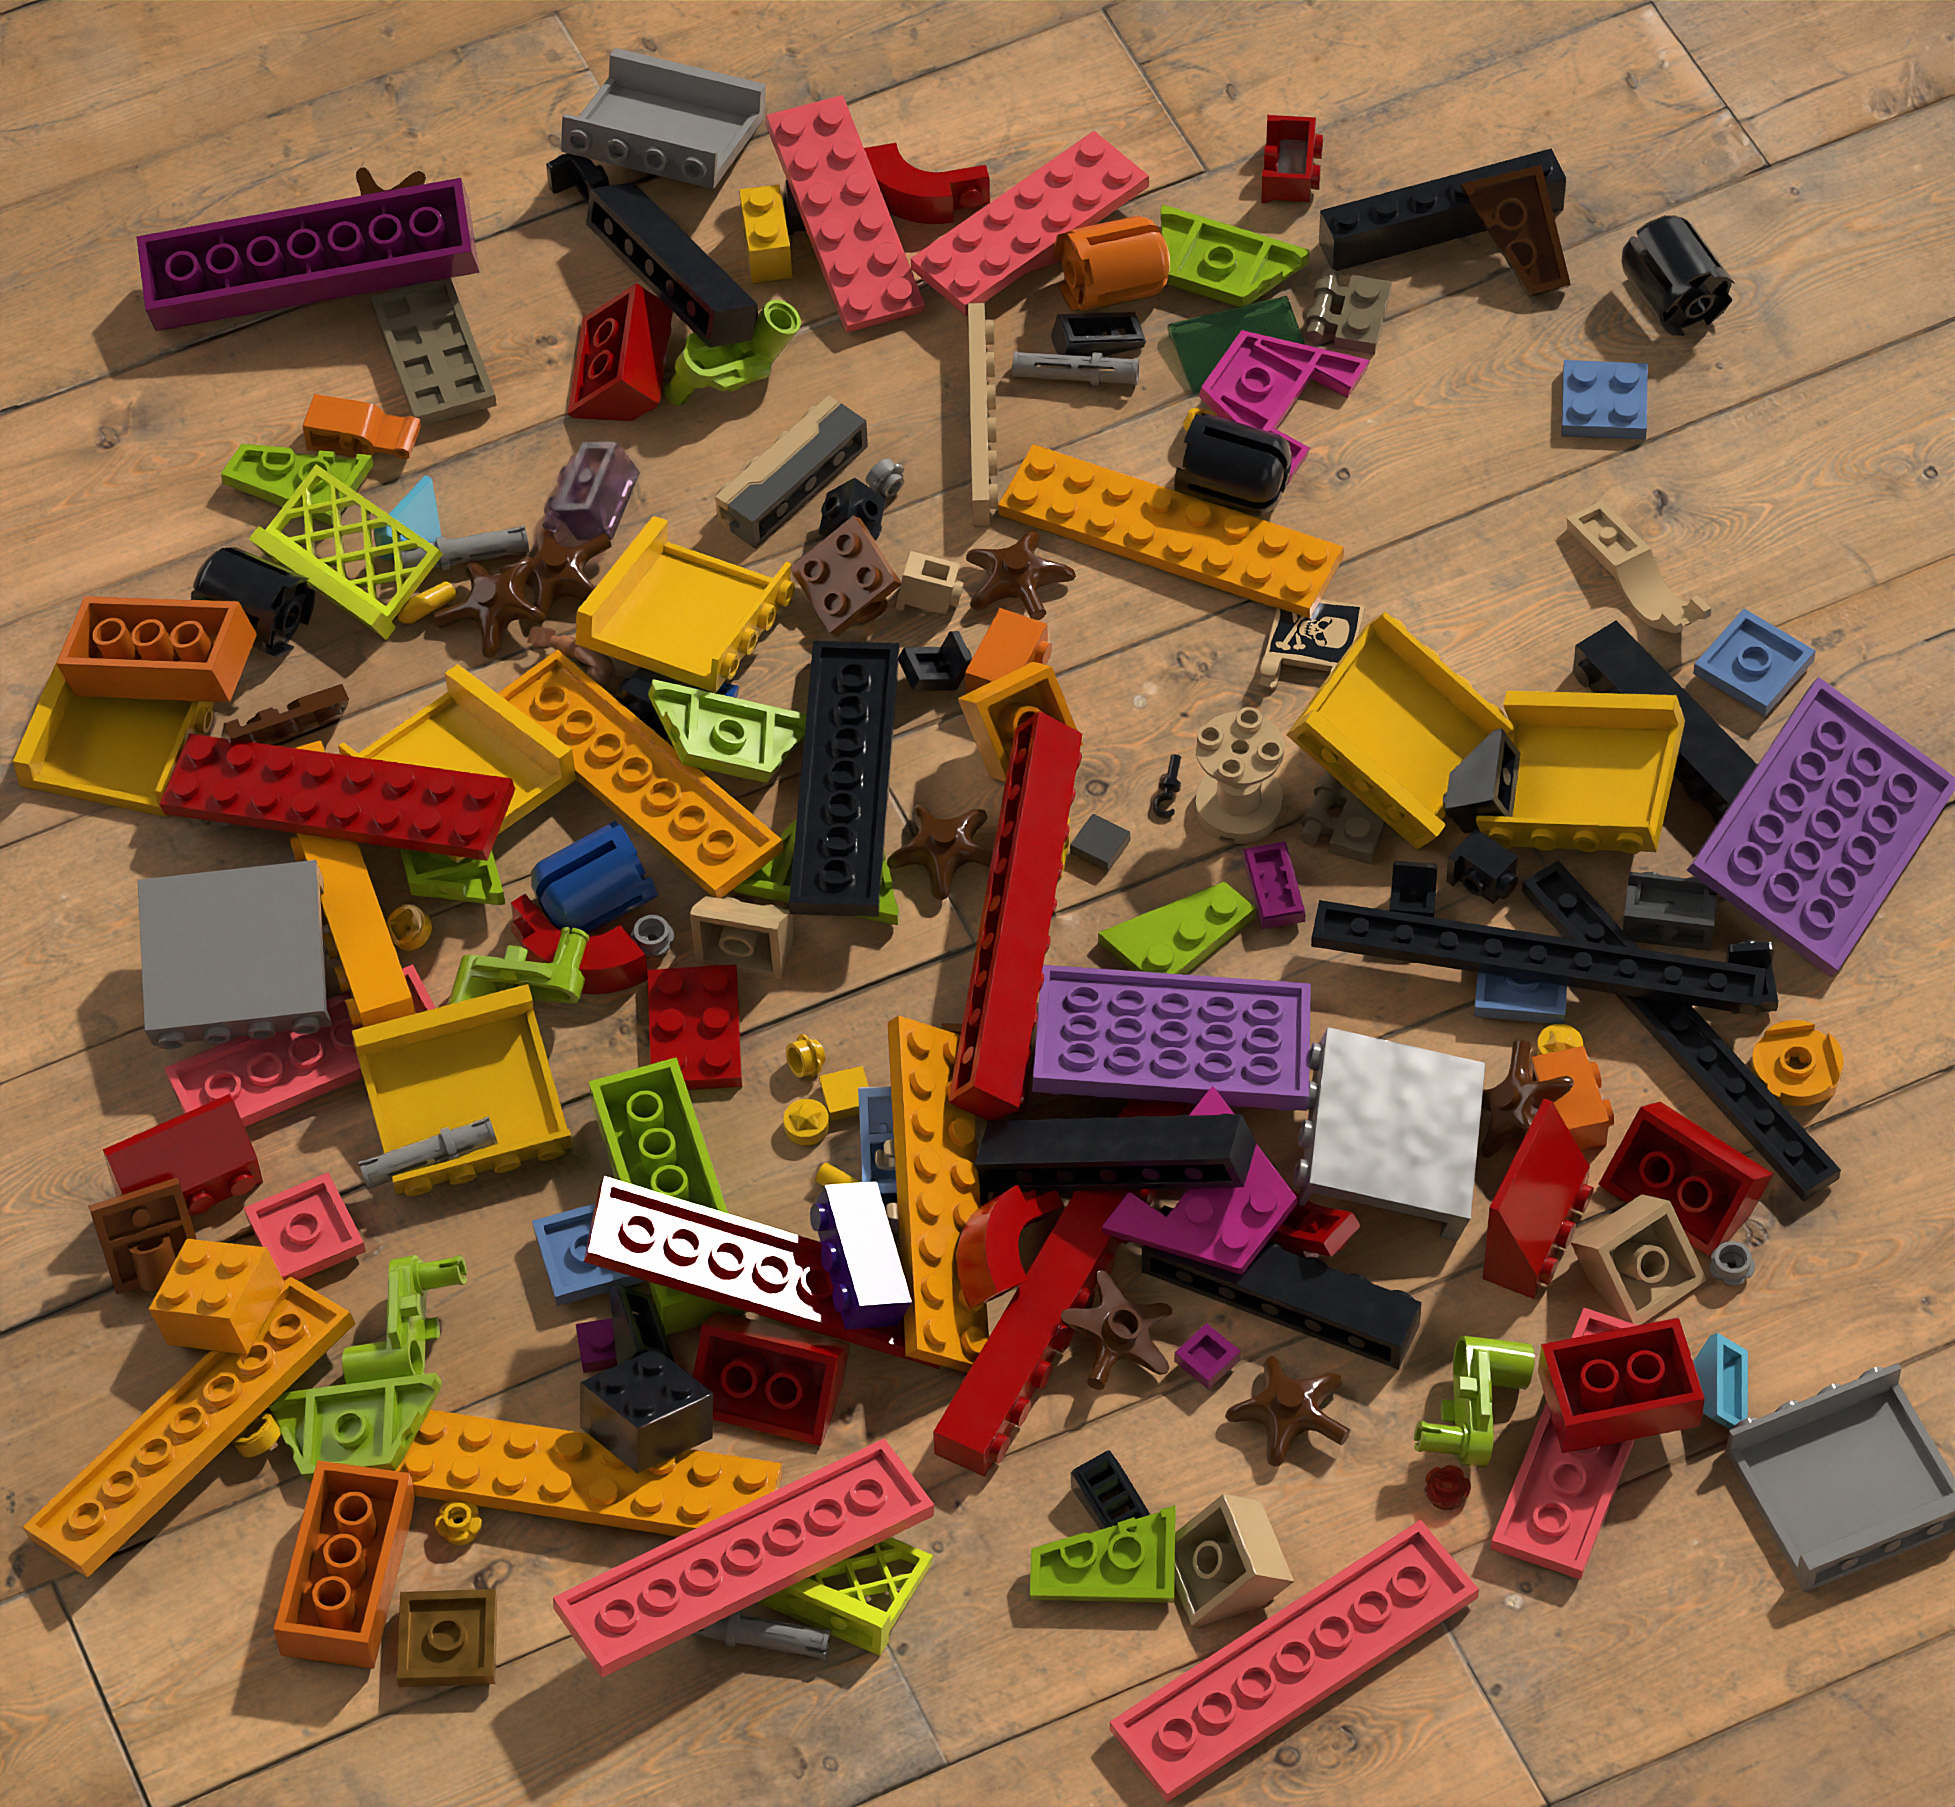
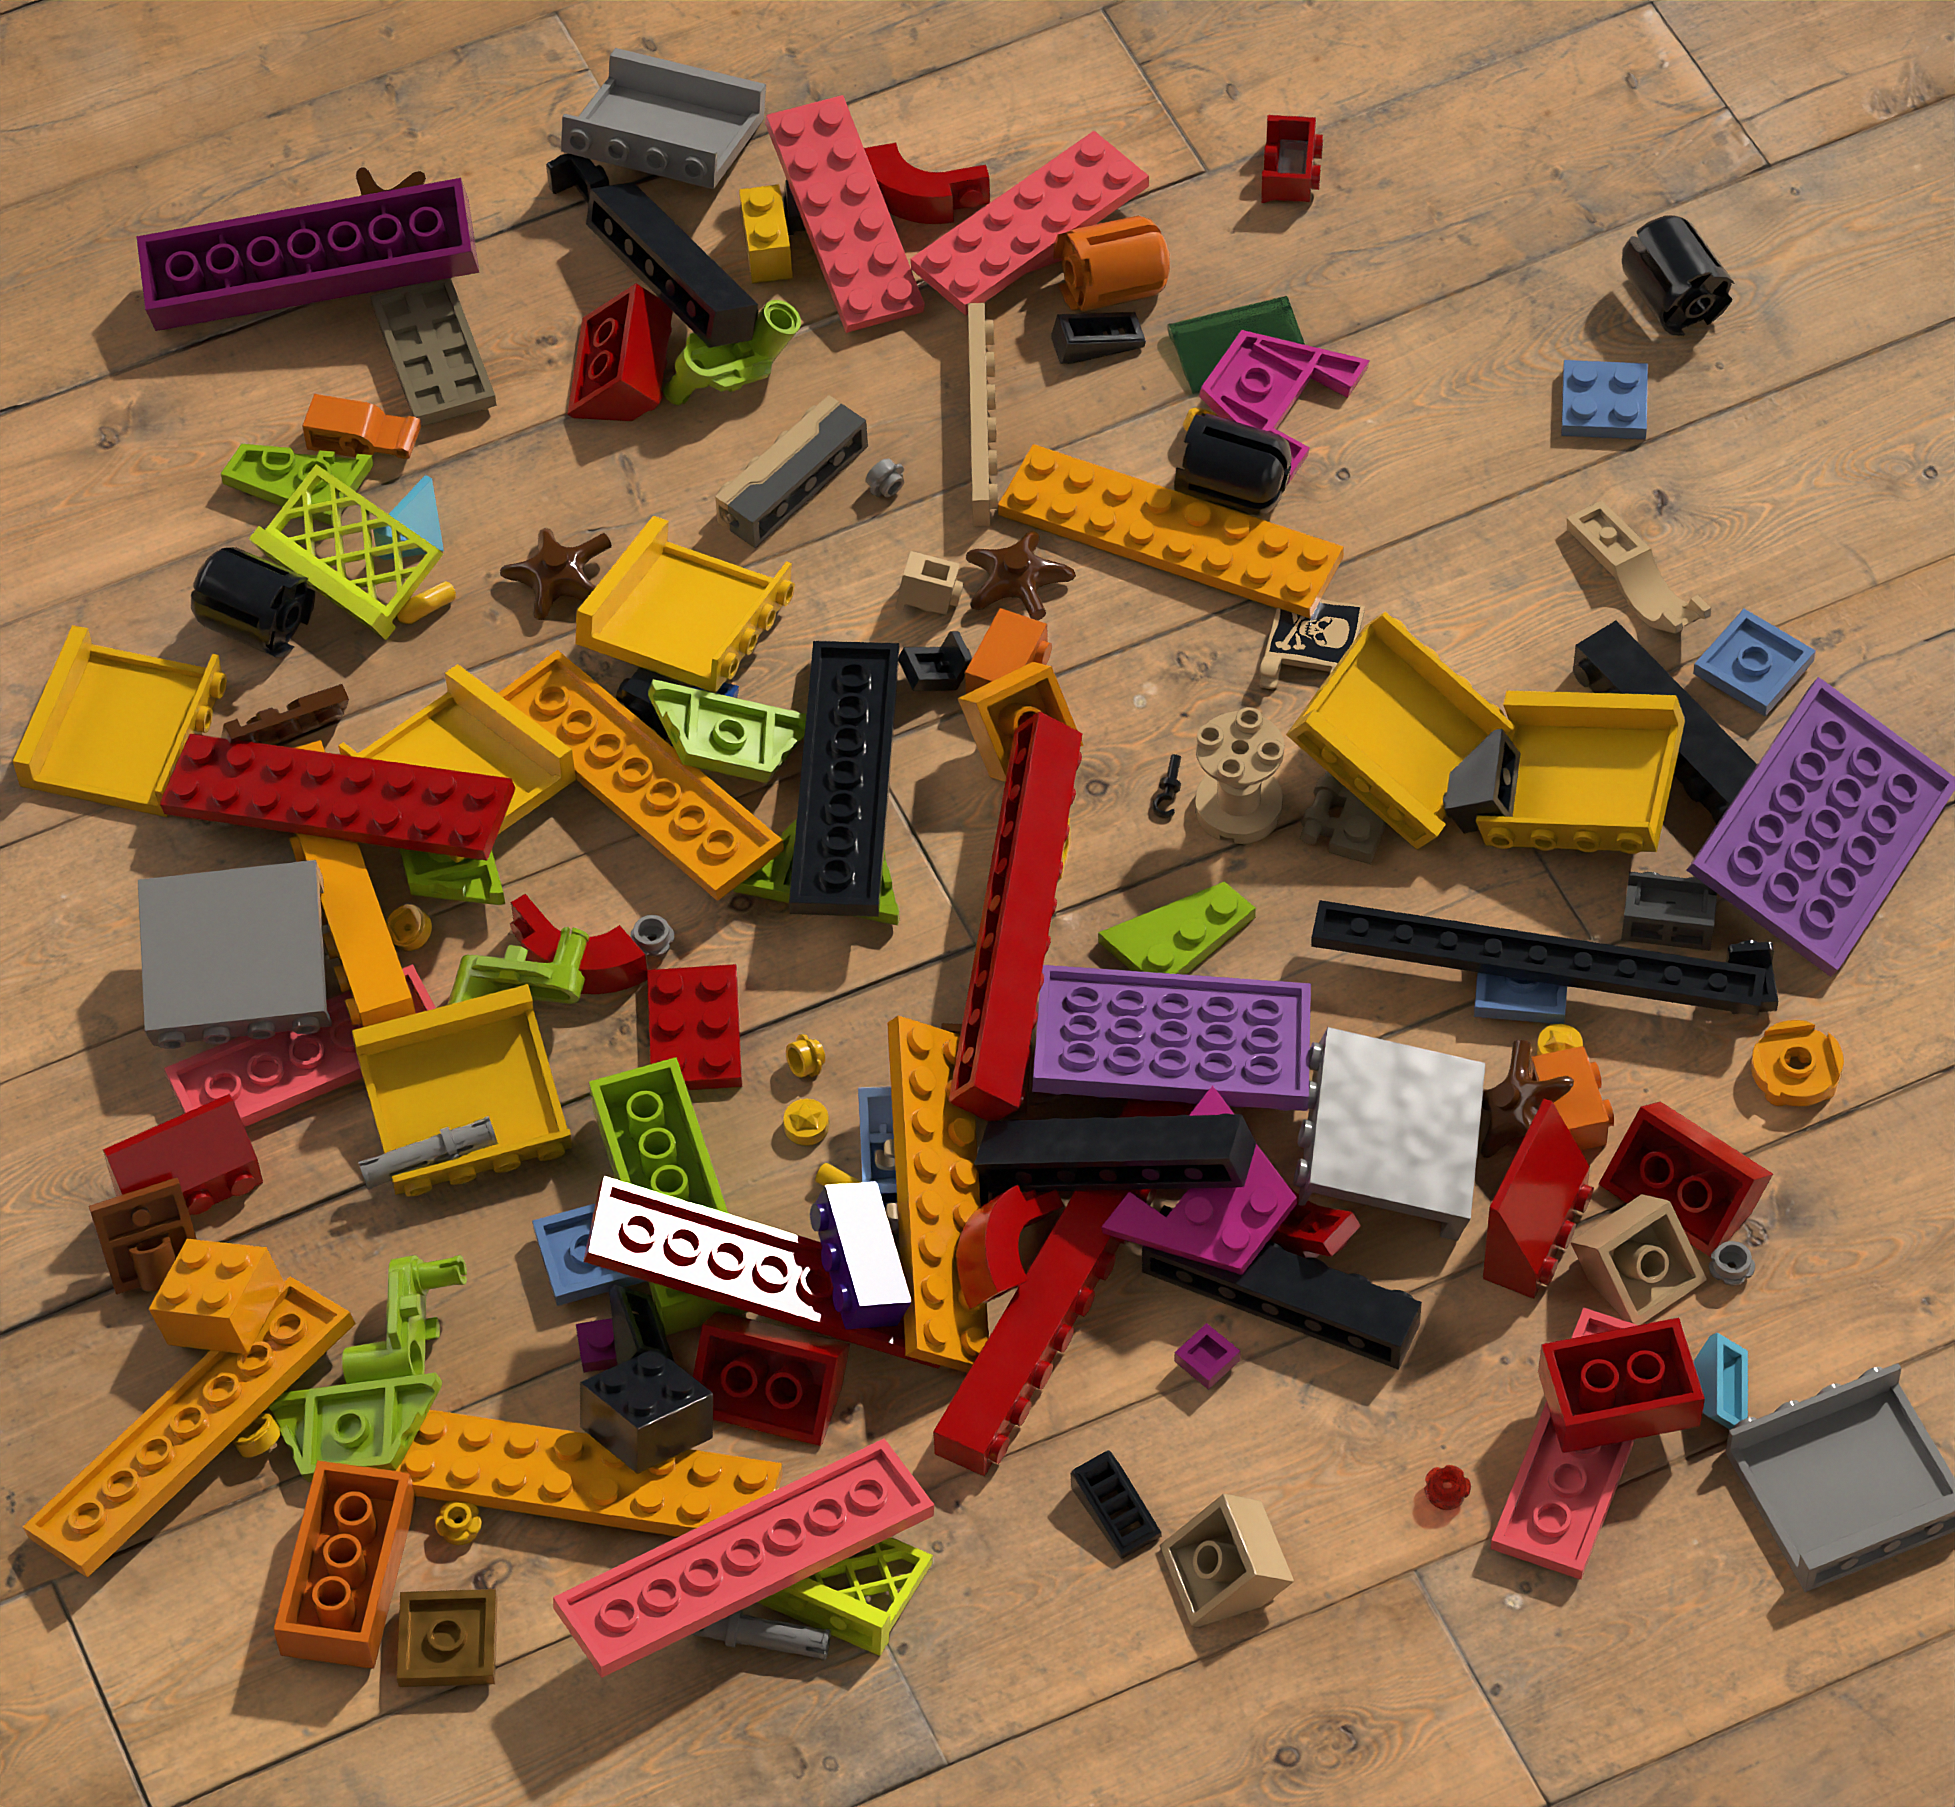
(157, 649): orange brick -> none
(305, 1228): coral plate -> none
(472, 548): light grey pin -> none
(494, 603): reddish brown animal -> none
(592, 491): brick -> none
(592, 881): blue cylinder -> none
(599, 663): nougat arm -> none
(742, 934): tan slope -> none
(841, 1092): yellow tile -> none
(846, 577): dark orange plate -> none
(850, 500): black brick -> none
(943, 847): reddish brown animal -> none
(1100, 842): dark grey tile -> none
(1111, 1564): lime wing -> none
(1118, 1331): reddish brown animal -> none
(1125, 369): light grey pin -> none
(1225, 259): lime wing -> none
(1274, 885): magenta plate -> none
(1289, 1409): reddish brown animal -> none
(1293, 1660): coral plate -> none
(1361, 316): dark tan plate -> none
(1414, 888): black bracket -> none
(1419, 214): black brick -> none
(1476, 1368): lime piece -> none
(1483, 867): black brick -> none
(1523, 226): reddish brown wing -> none
(1693, 1044): black plate -> none

